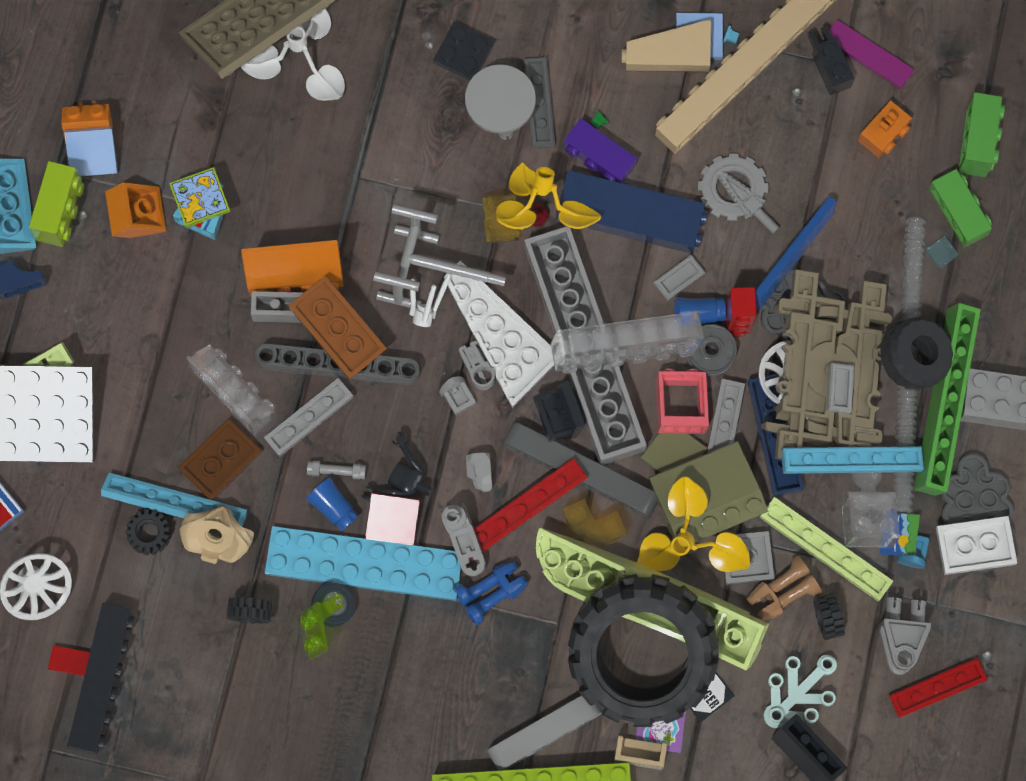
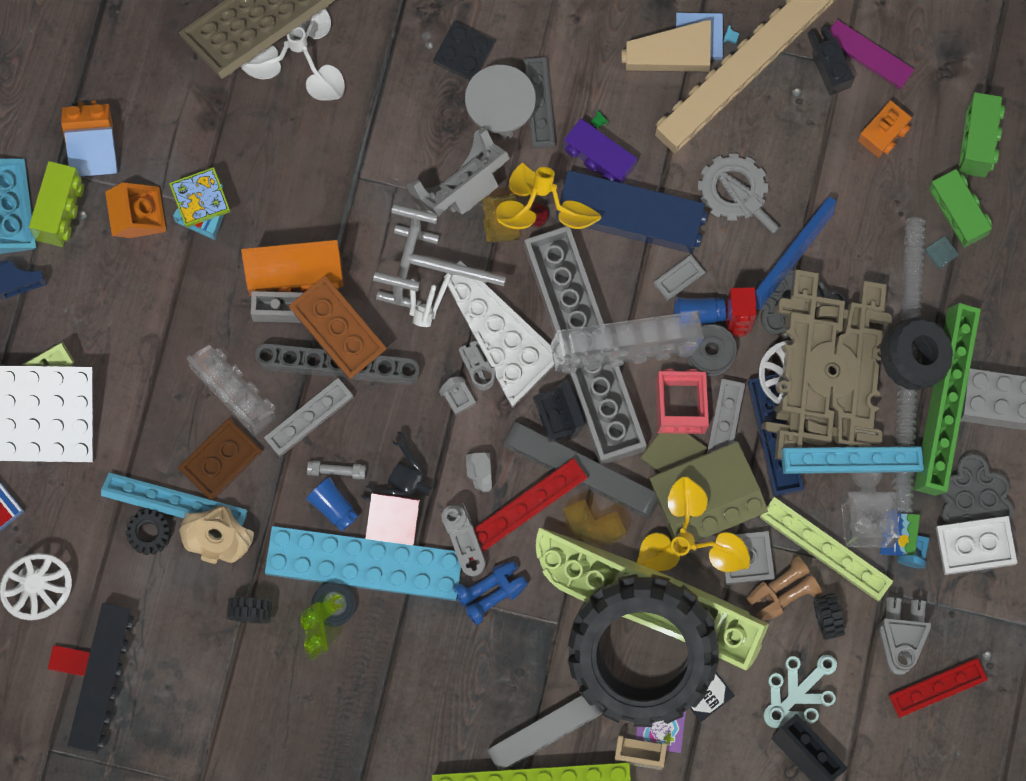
(468, 184): none -> light grey piece
(840, 388): light grey tile -> none

